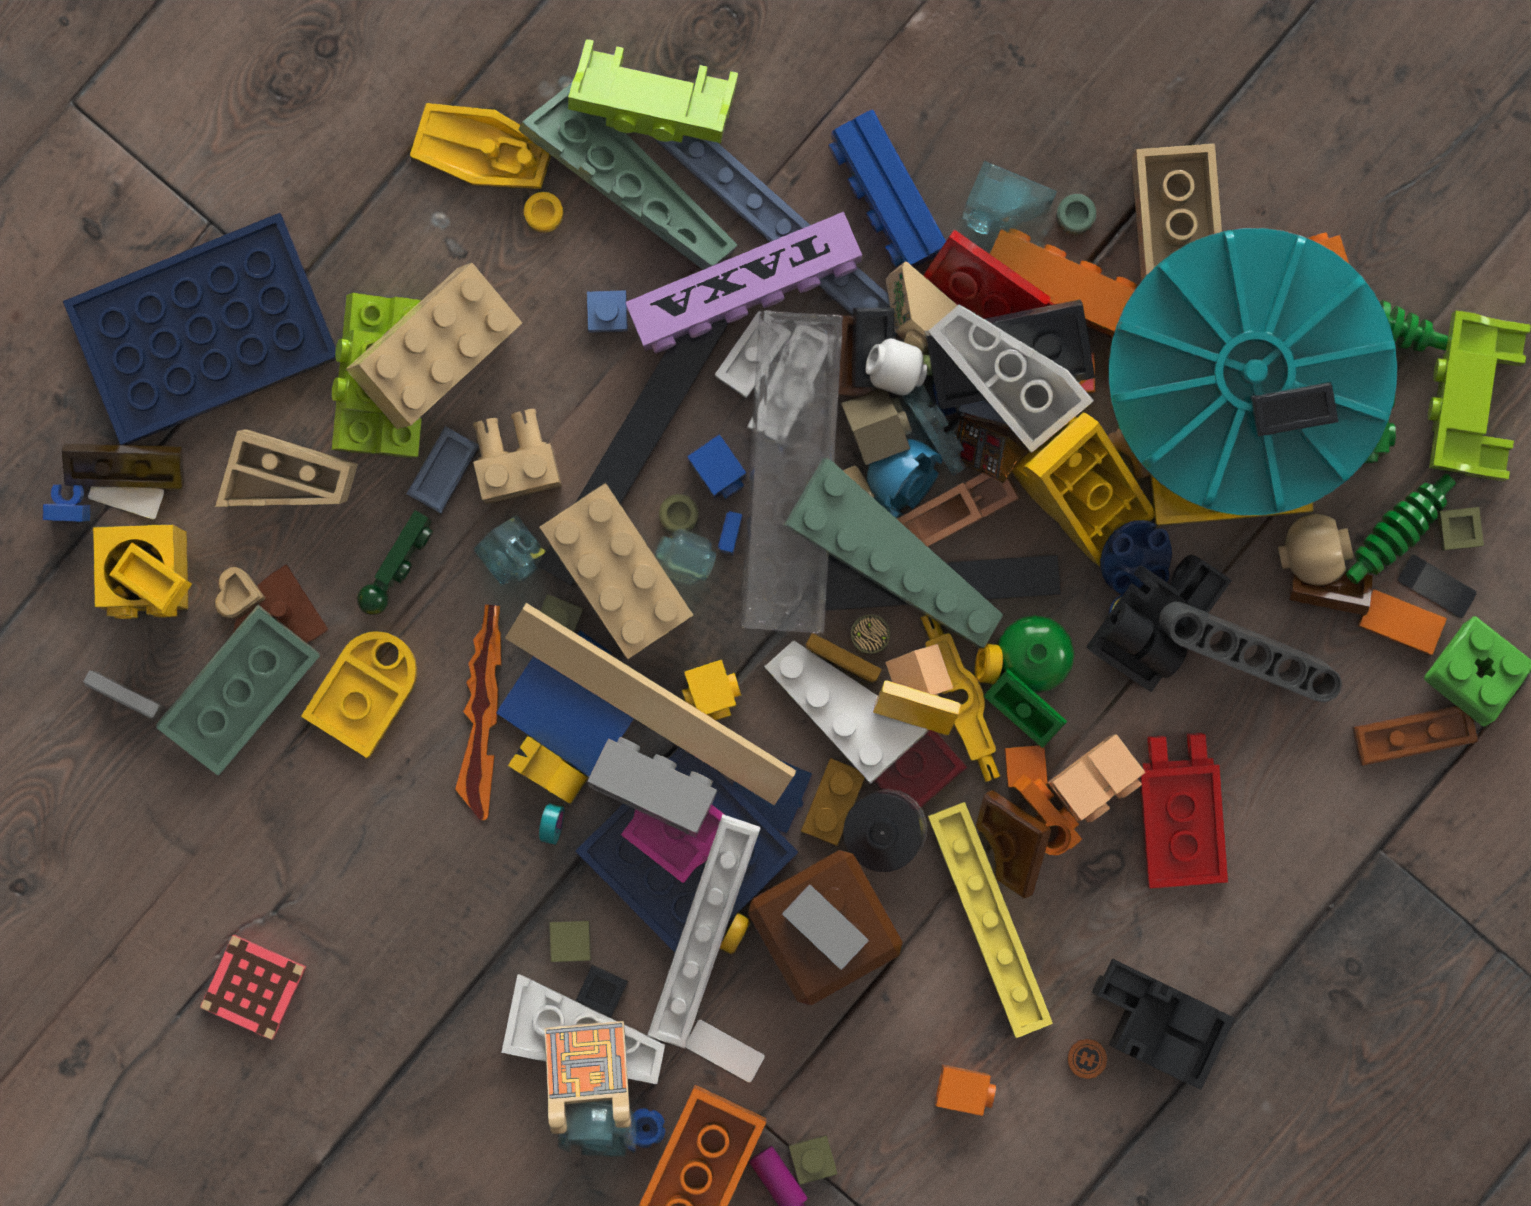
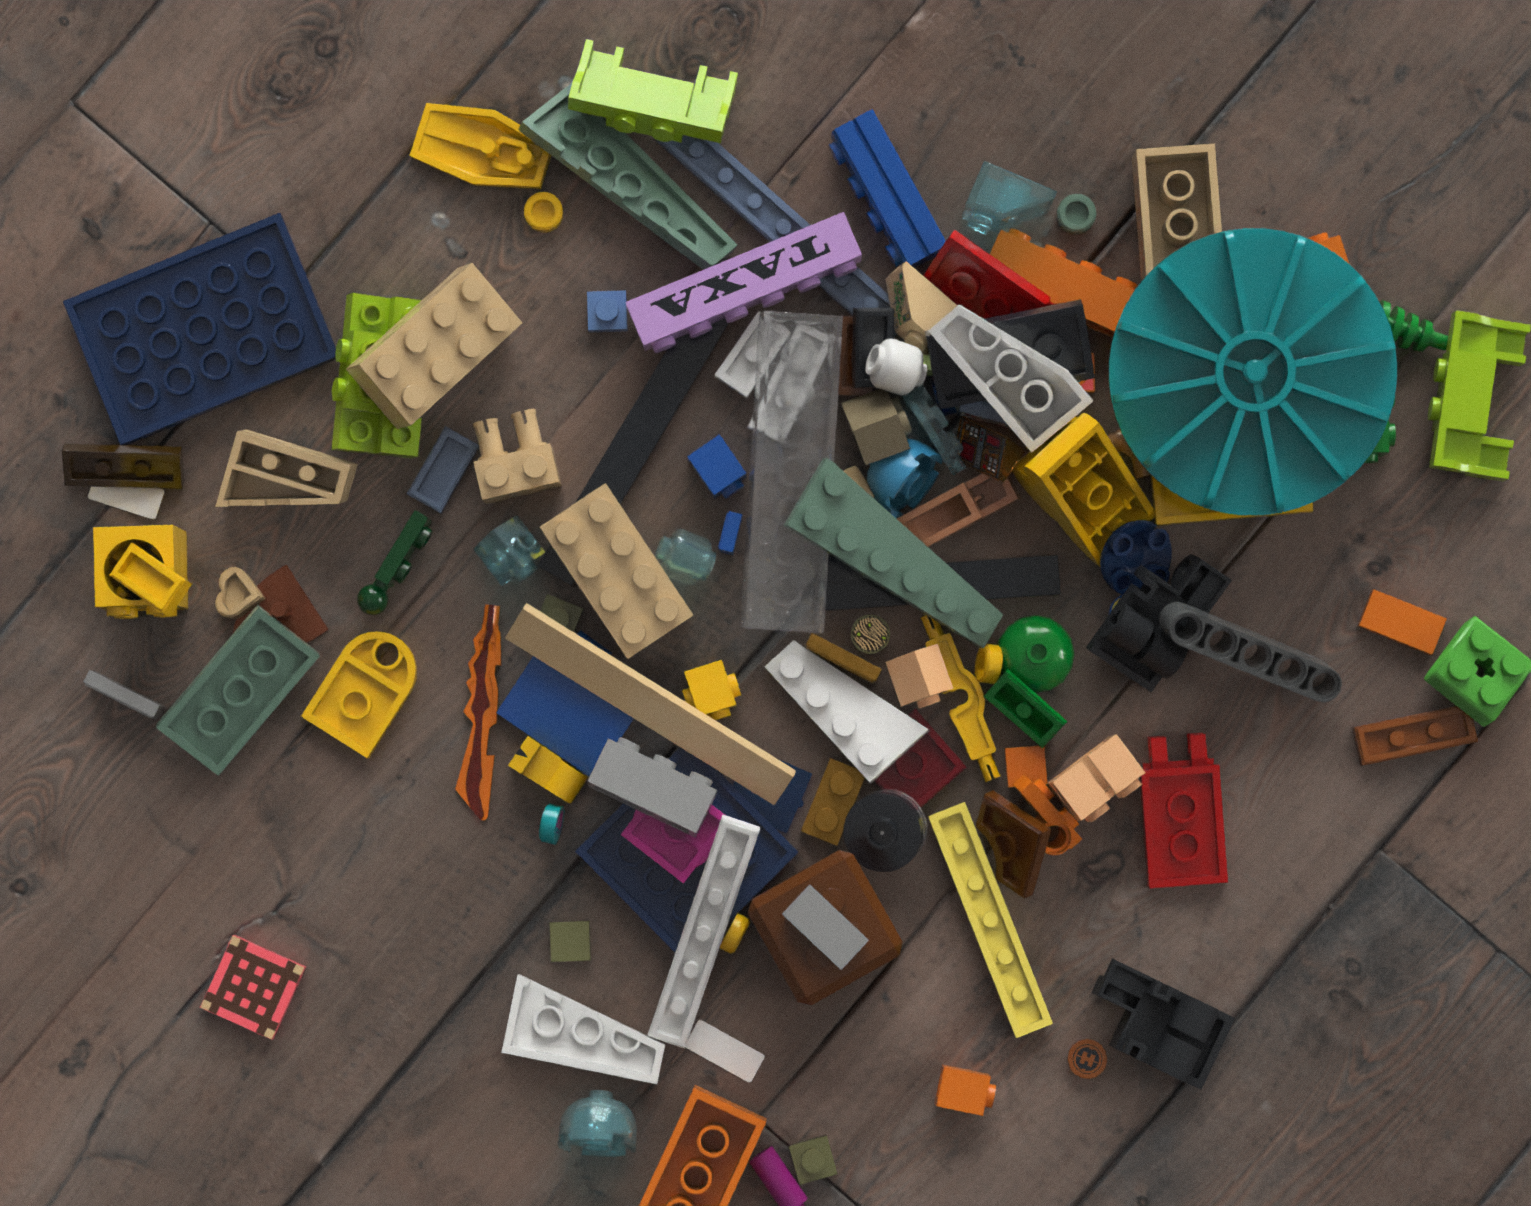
(66, 509): blue tile -> none
(584, 1067): flag -> none
(601, 991): black tile -> none
(656, 1132): blue plate -> none
(678, 512): olive tile -> none
(916, 707): yellow tile -> none
(1294, 409): black tile -> none
(1316, 550): tan plant -> none
(1338, 595): reddish brown plate -> none
(1400, 528): green piece -> none
(1437, 586): black sticker -> none
(1460, 529): olive plate -> none

